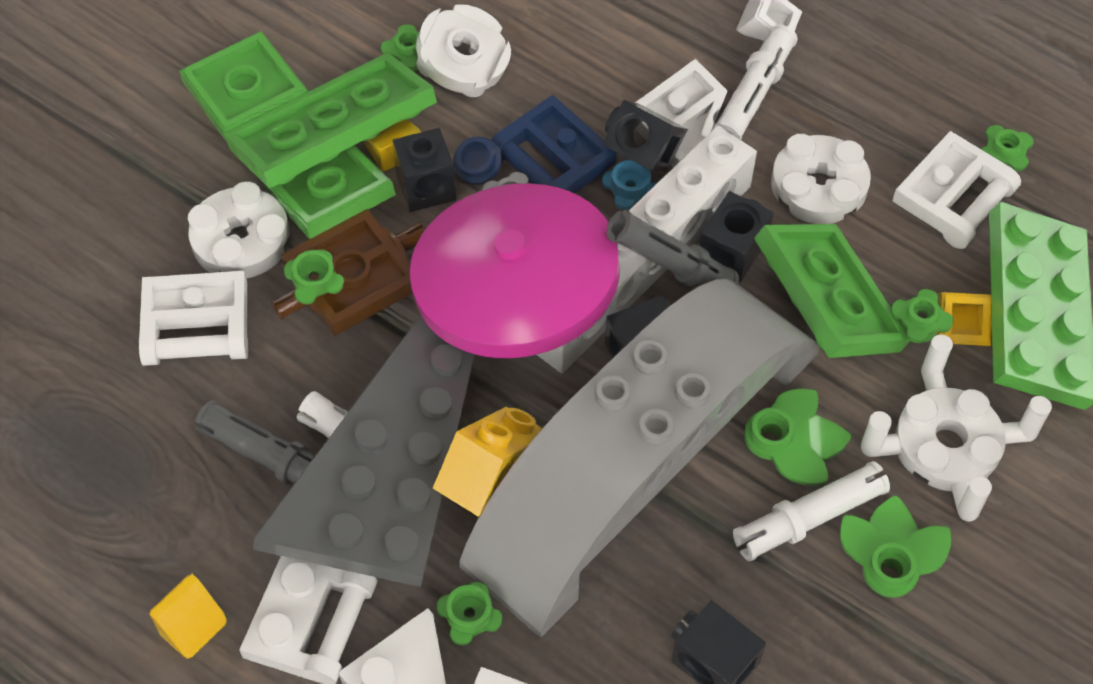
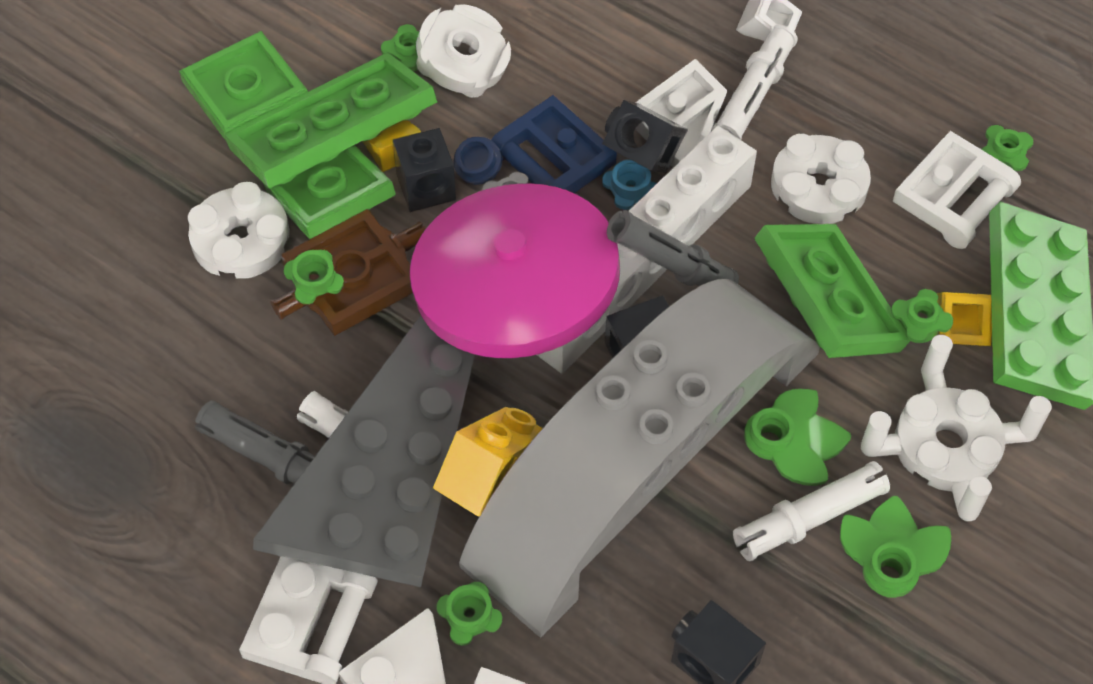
(188, 617): yellow slope -> none
(193, 303): white plate -> none
(738, 216): black brick -> none

